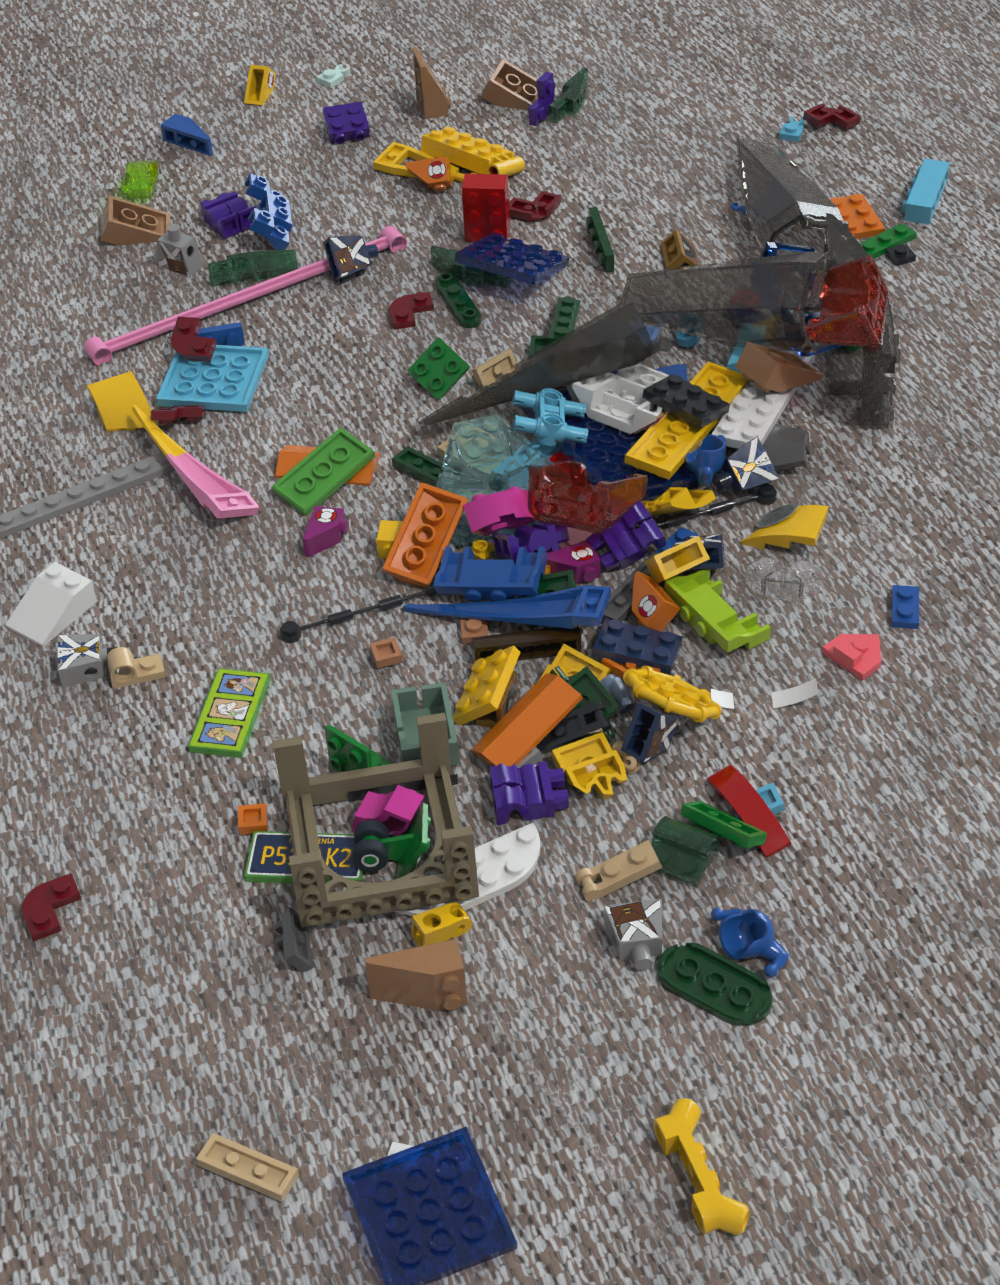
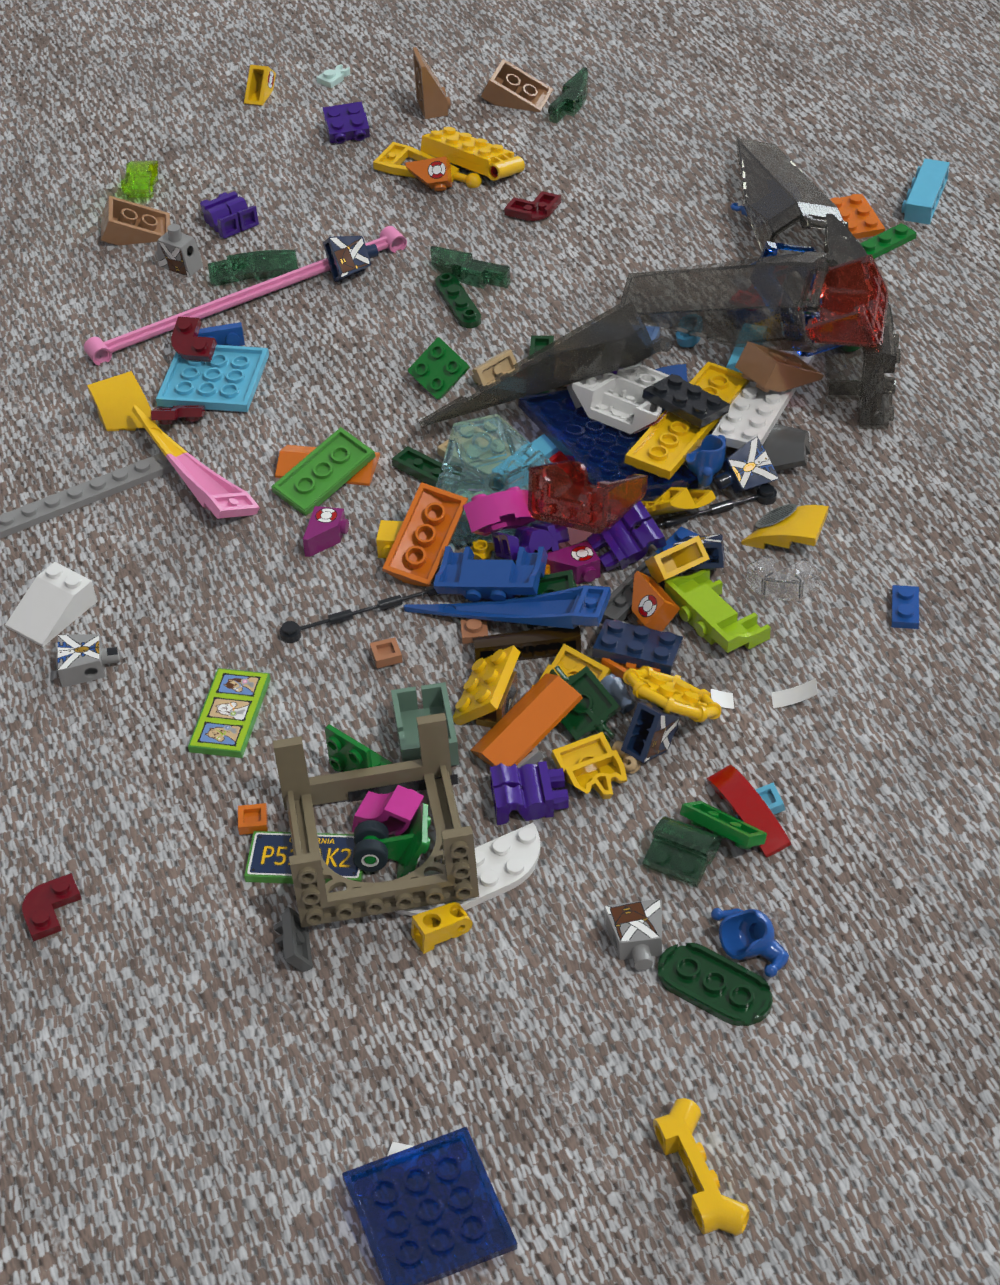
(130, 671): tan plate -> none
(186, 133): blue slope -> none
(247, 1167): tan plate -> none
(272, 214): blue bracket -> none
(402, 309): dark red plate -> none
(419, 976): medium nougat slope -> none
(485, 206): red brick -> none
(512, 258): clear blue plate -> none
(545, 90): dark purple plate -> none
(549, 420): medium azure piece -> none
(564, 318): dark green plate -> none
(575, 727): black plate -> none
(599, 237): dark green plate -> none
(618, 871): tan plate -> none
(677, 250): pearl gold panel -> none
(793, 130): medium azure plate -> none
(842, 116): dark red plate -> none
(855, 653): coral plate -> none
(900, 254): black plate -> none

